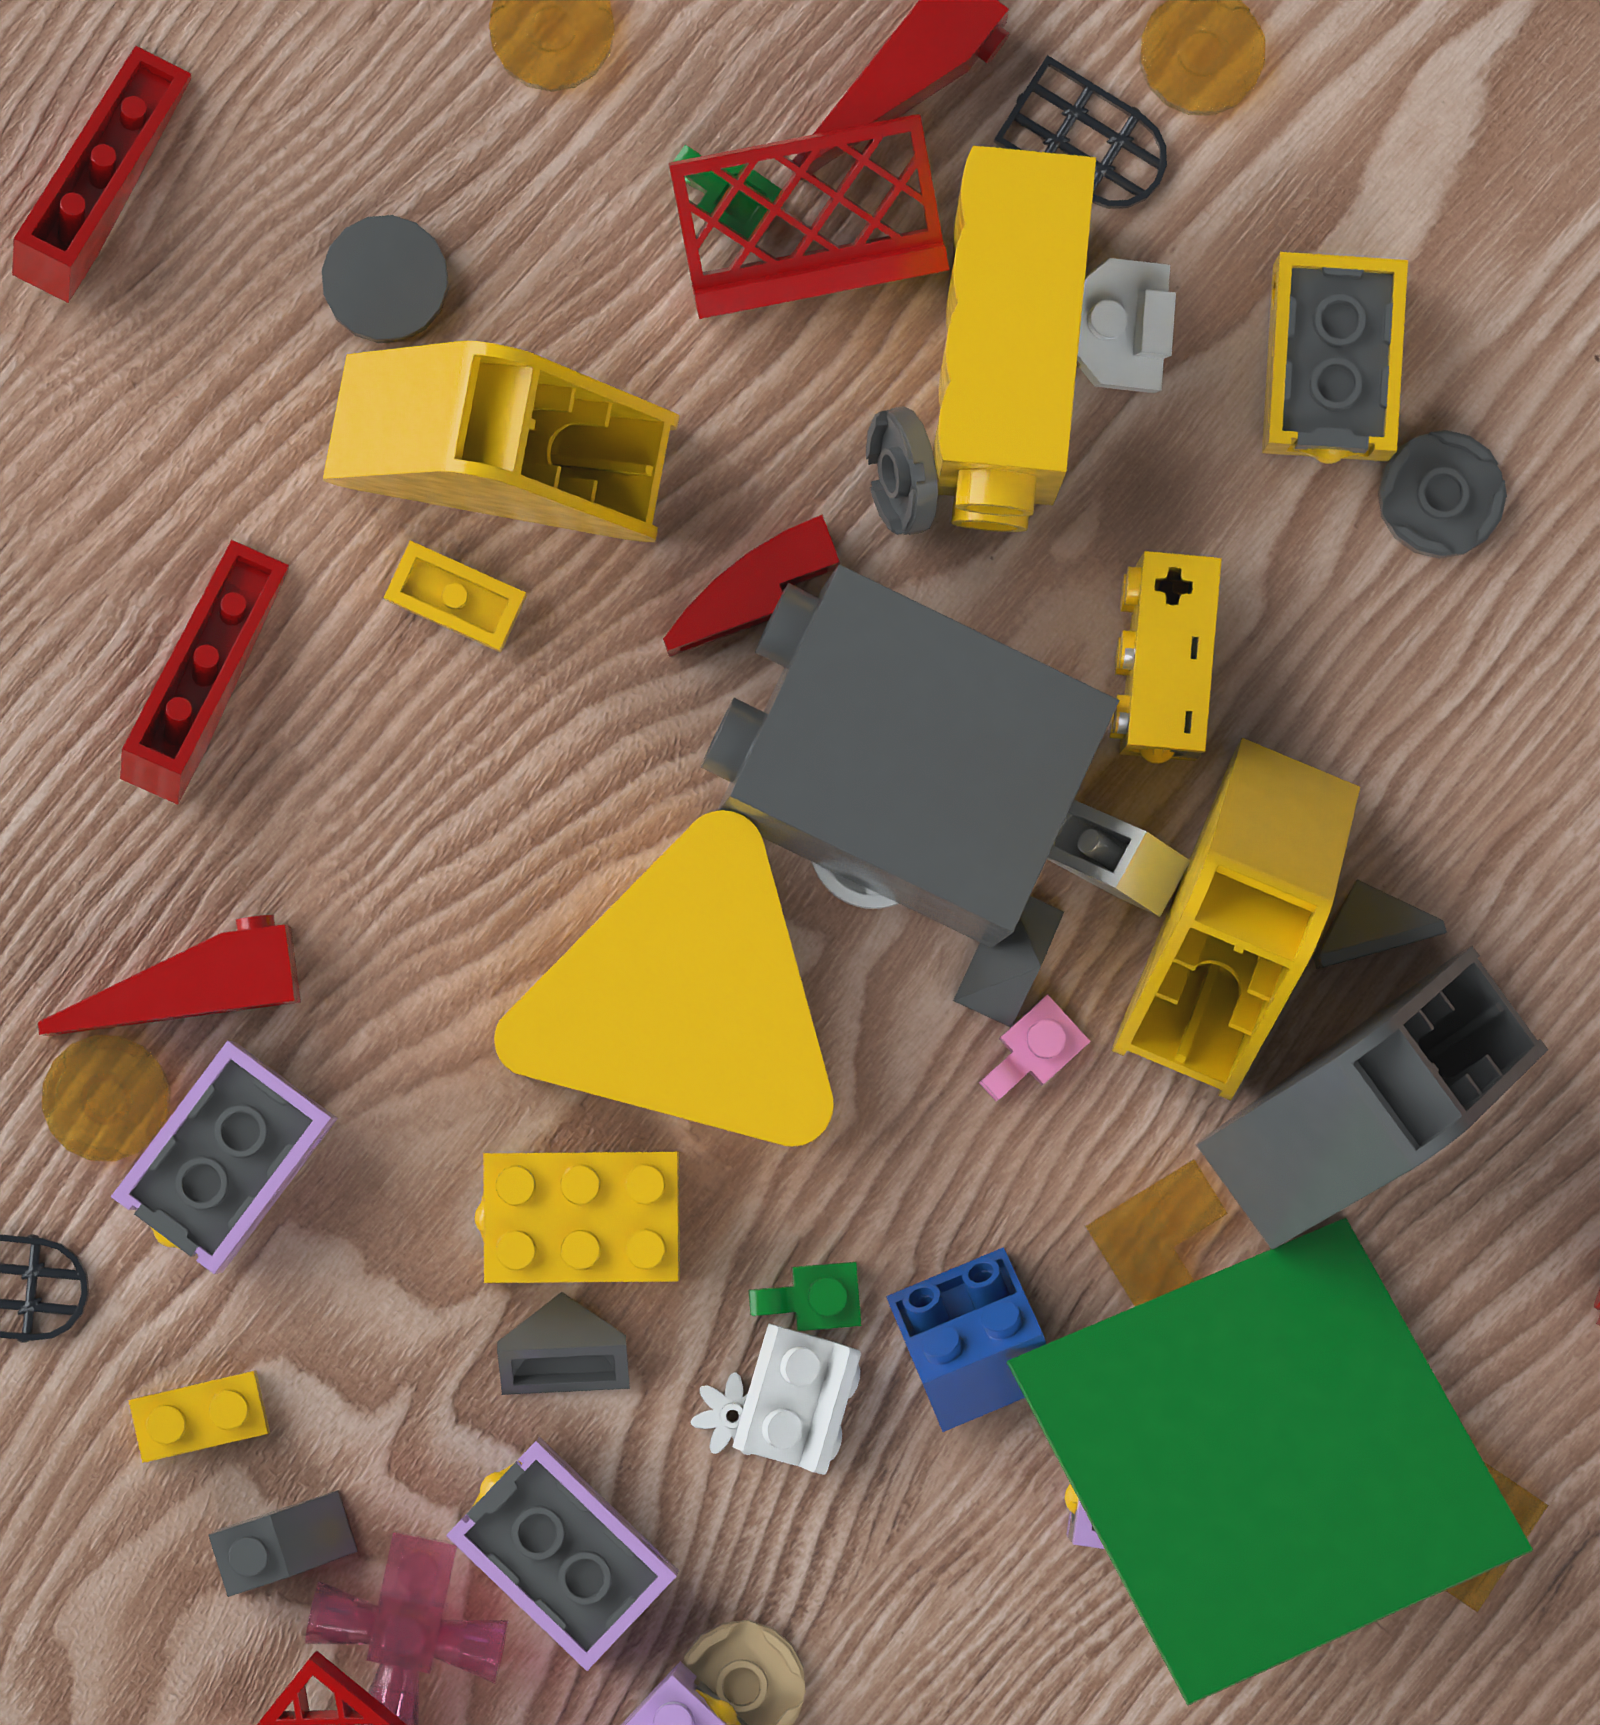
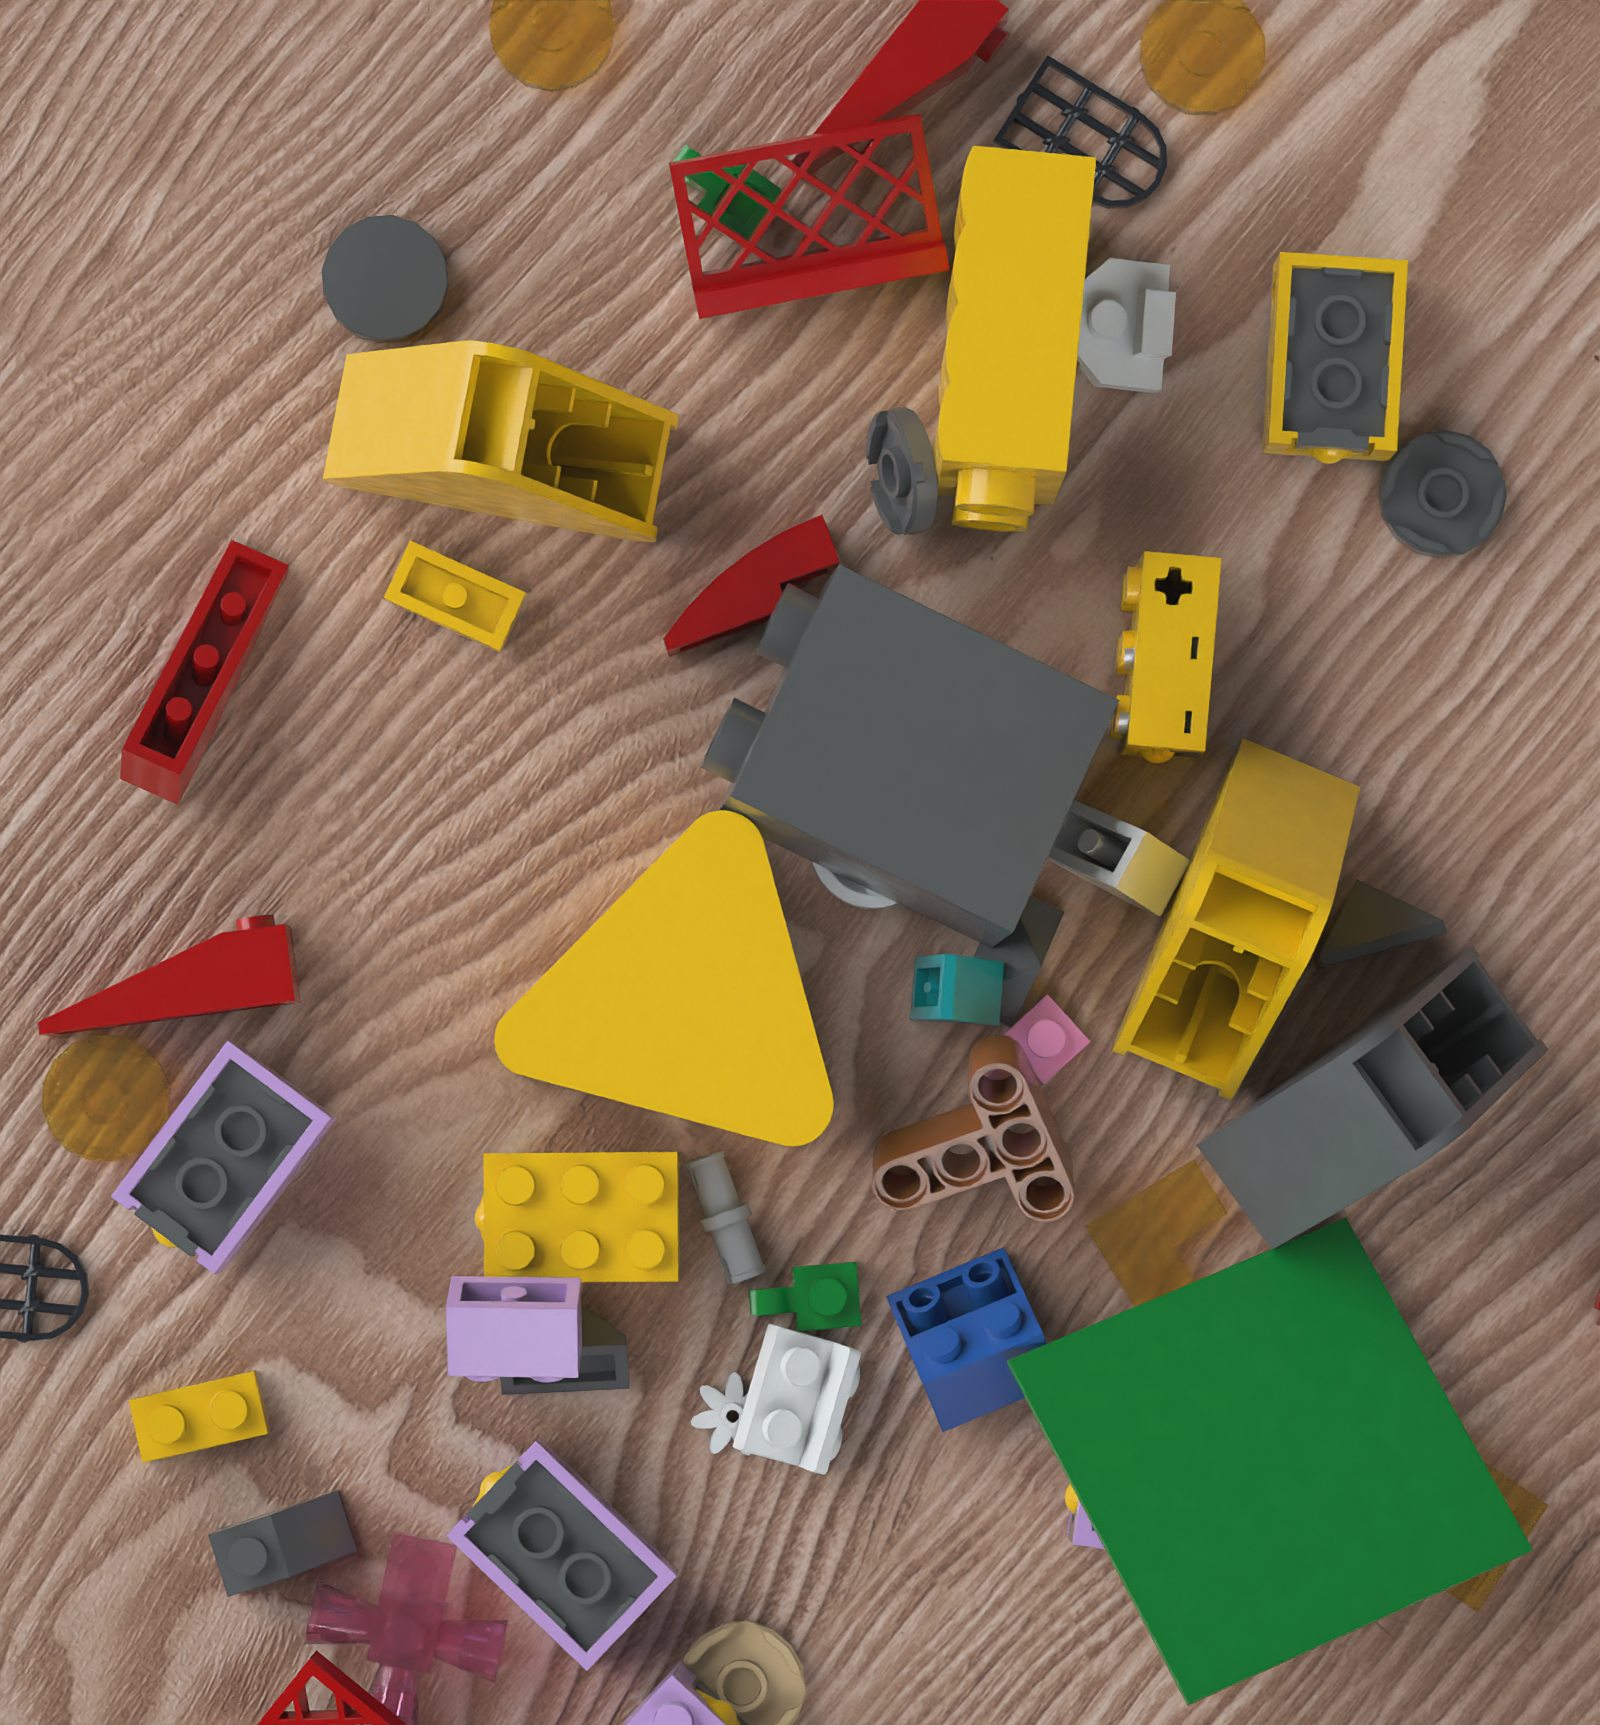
(97, 176): red slope -> none
(514, 1327): none -> lavender brick
(725, 1217): none -> light grey pin
(957, 989): none -> teal slope
(984, 1128): none -> dark orange beam

